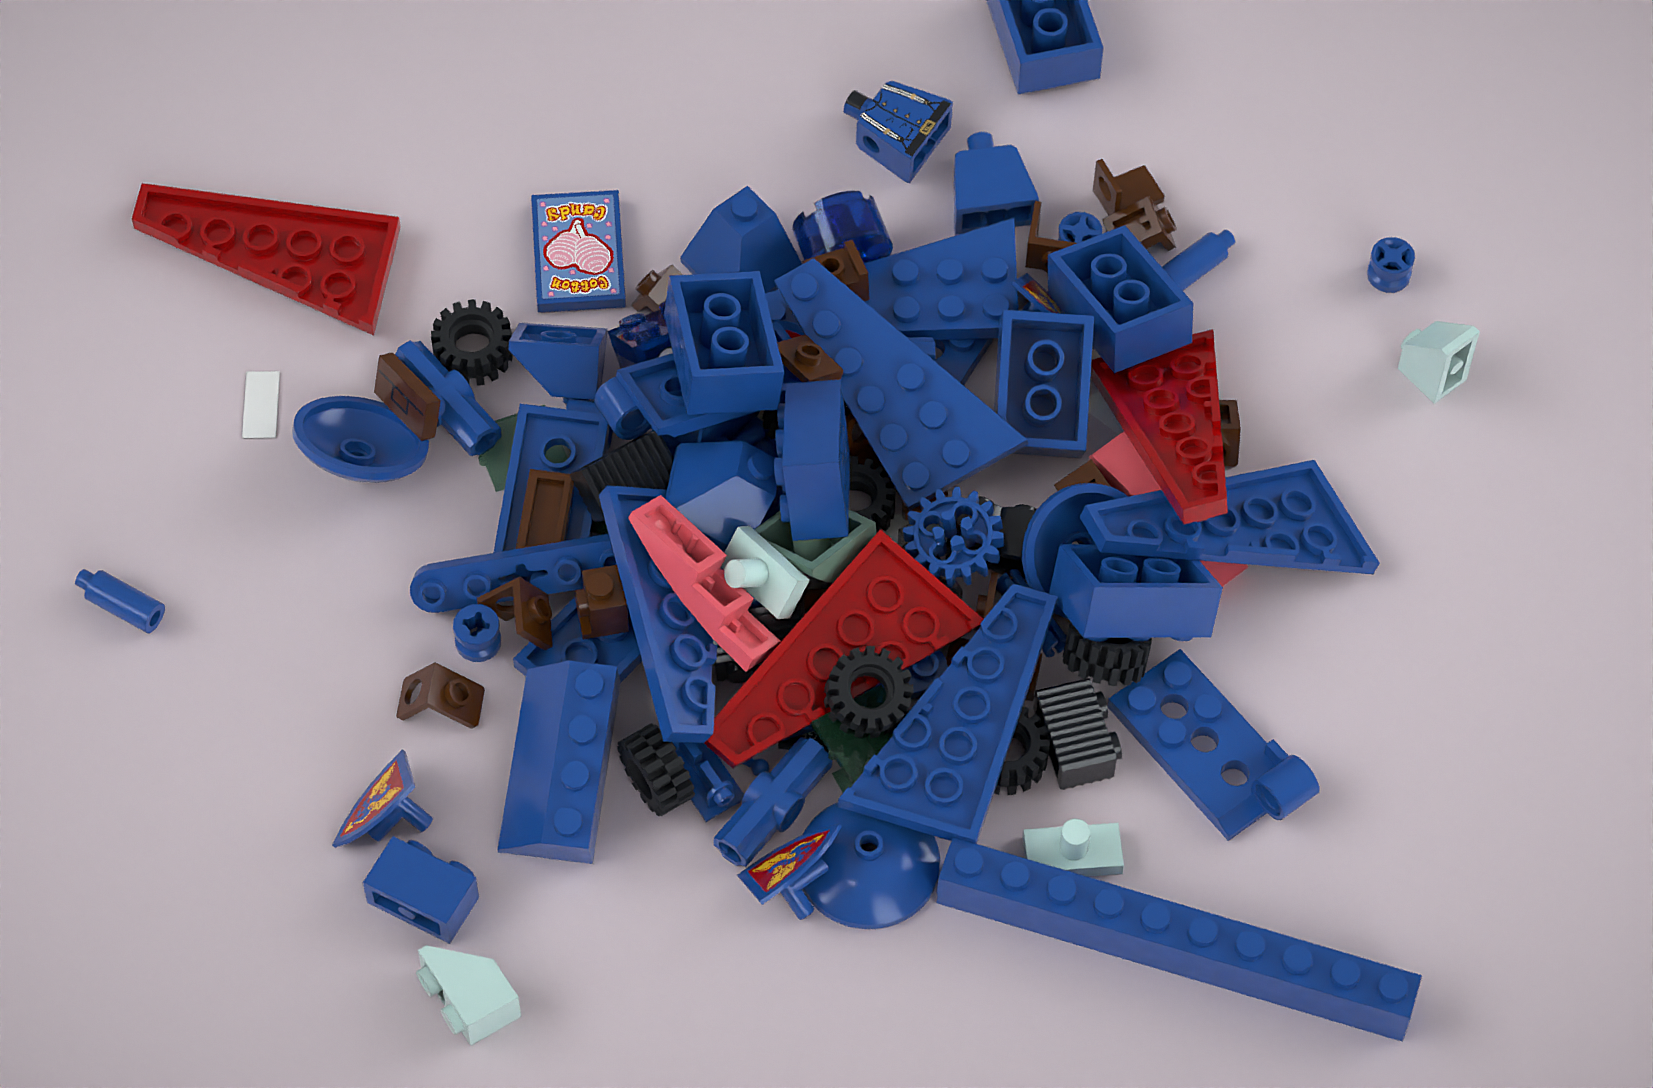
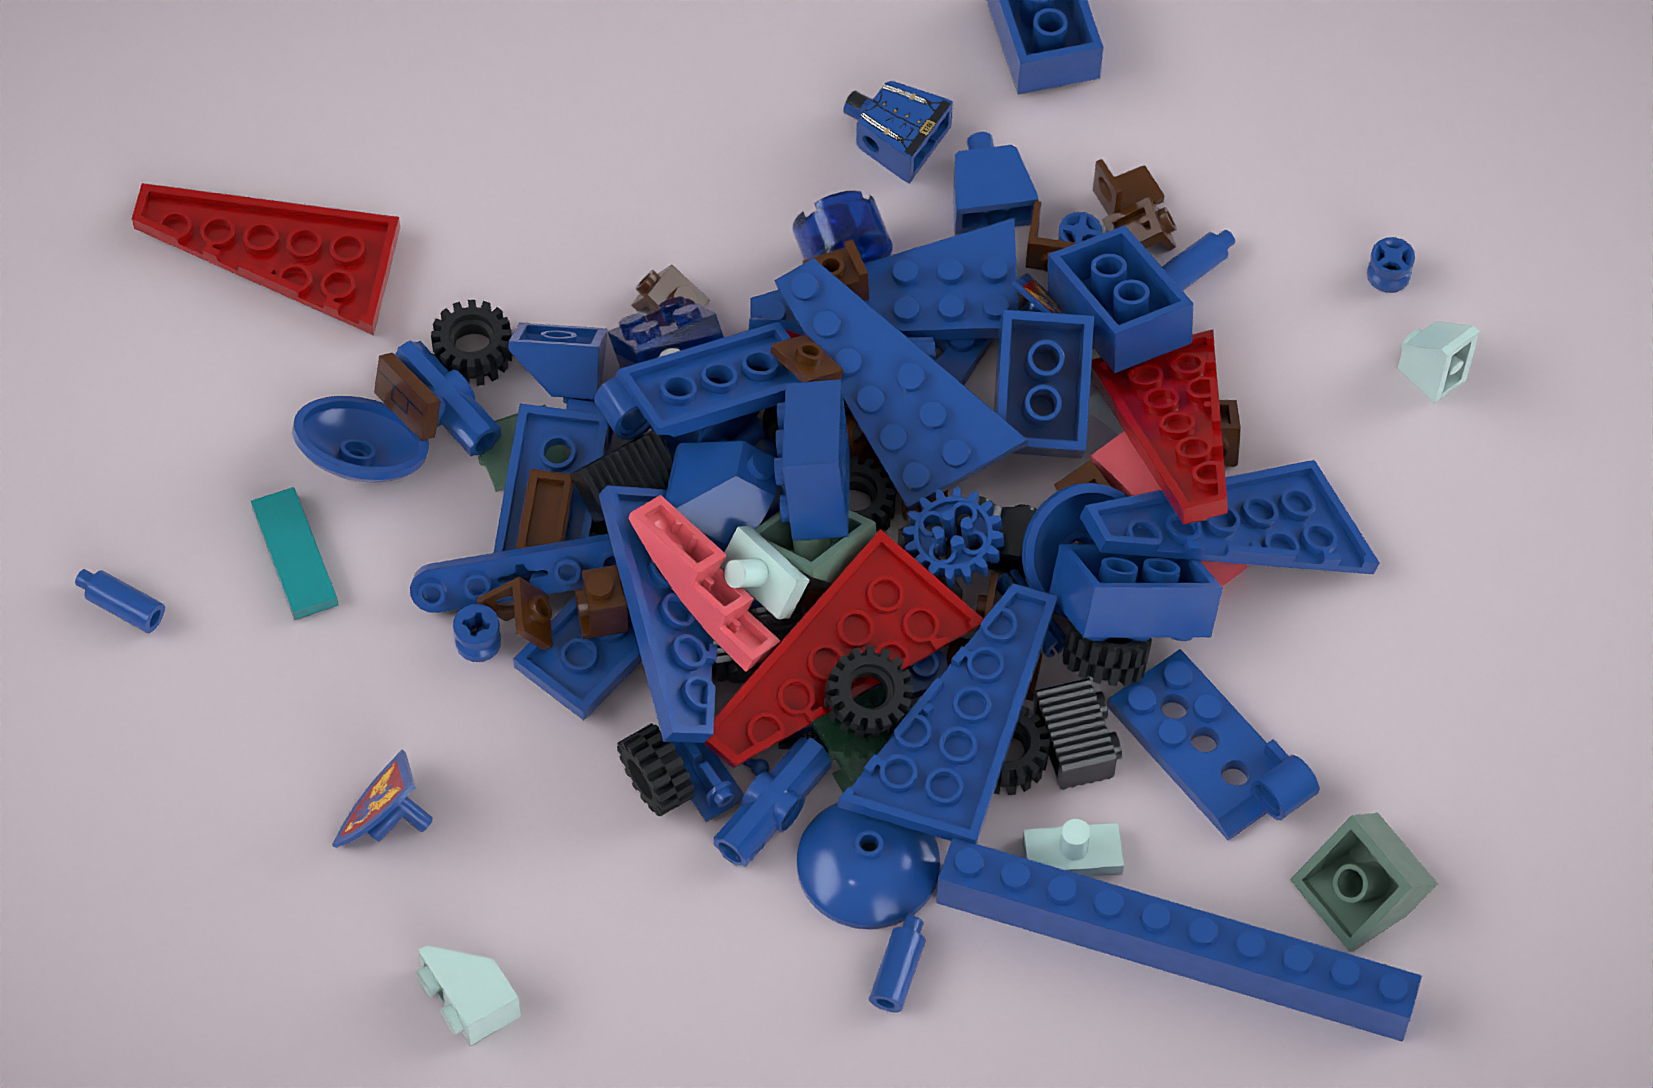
(261, 404): white sticker -> none
(294, 553): none -> teal tile
(421, 888): blue brick -> none
(444, 693): reddish brown bracket -> none
(560, 761): blue slope -> none
(578, 251): tile -> none
(723, 342): blue brick -> none
(742, 237): blue slope -> none
(791, 869): shield -> none
(898, 966): none -> blue cylinder
(1363, 880): none -> sand green slope

